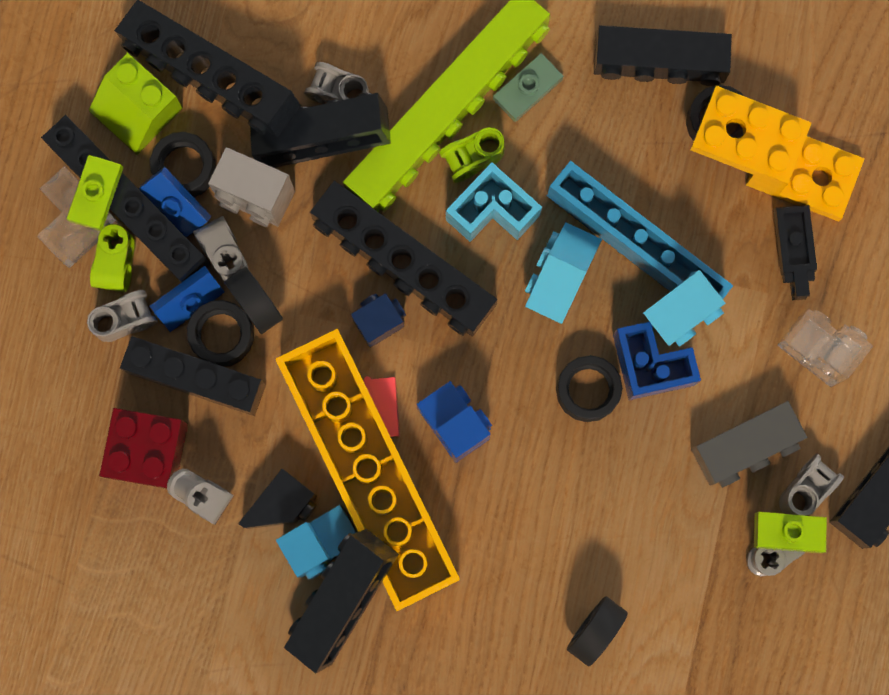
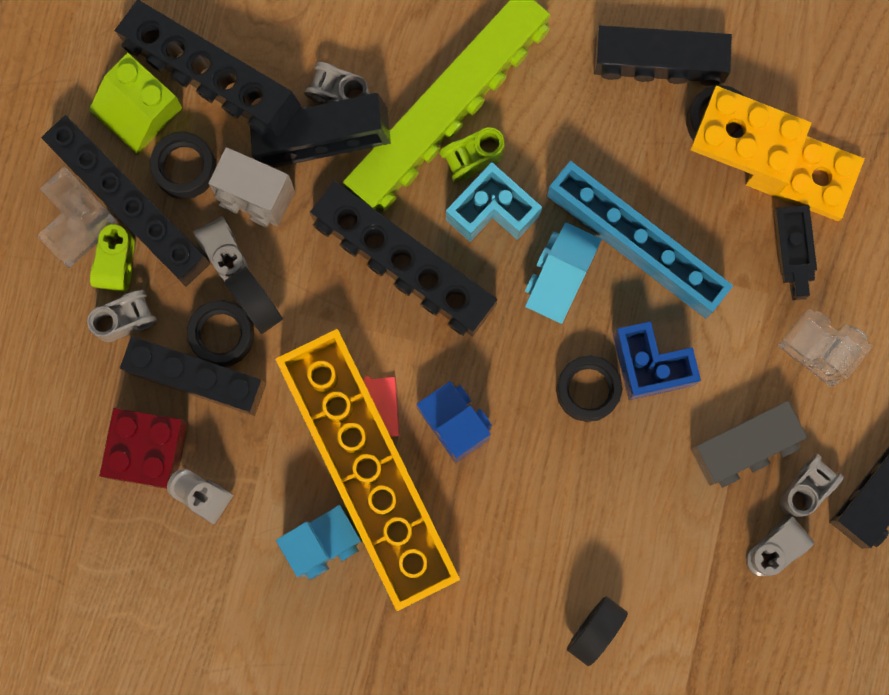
(95, 193): lime plate -> none
(175, 202): blue plate -> none
(186, 298): blue plate -> none
(280, 503): black slope -> none
(340, 599): black brick -> none
(378, 318): dark blue brick -> none
(528, 87): sand green plate -> none
(684, 309): medium azure brick -> none
(790, 532): lime plate -> none

